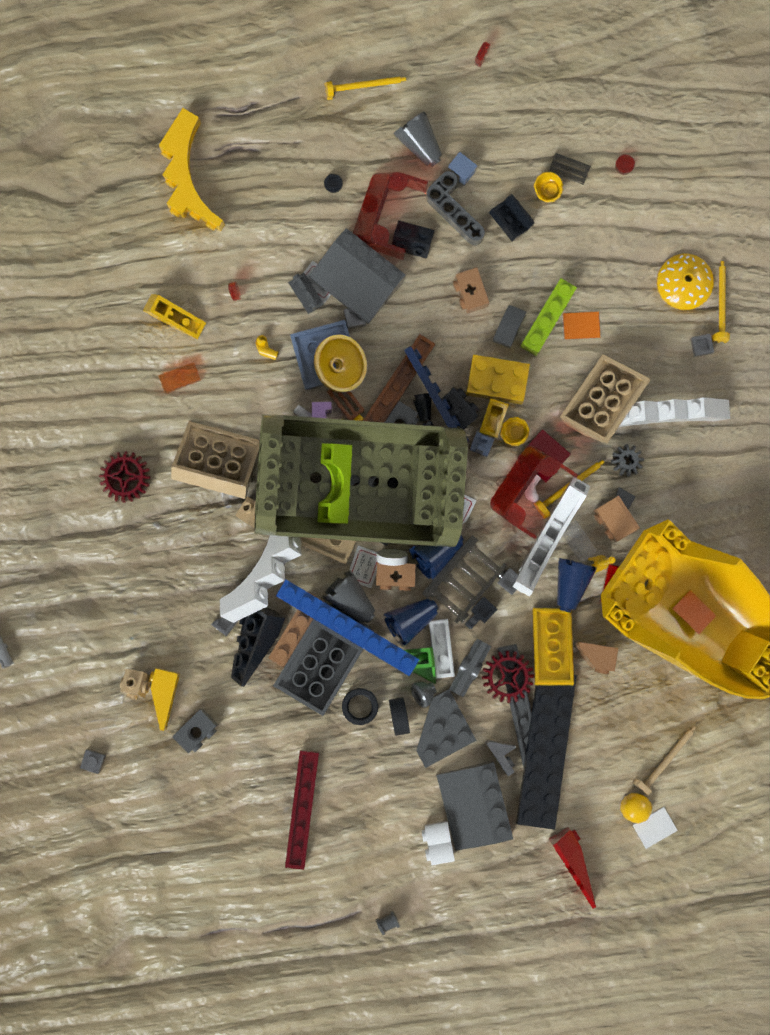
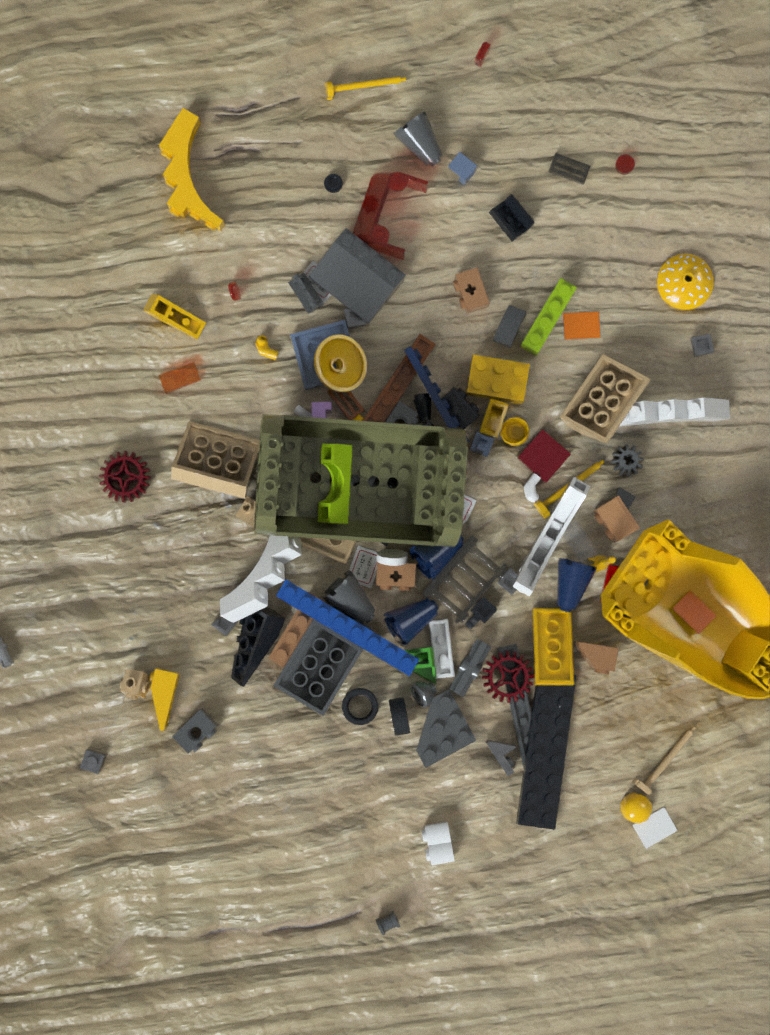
(302, 810): dark red plate -> none
(413, 238): black bracket -> none
(458, 212): dark grey beam -> none
(474, 806): dark grey slope -> none
(517, 481): clear red windscreen -> none
(548, 187): yellow hair -> none
(571, 854): red wedge -> none
(722, 335): yellow piece -> none

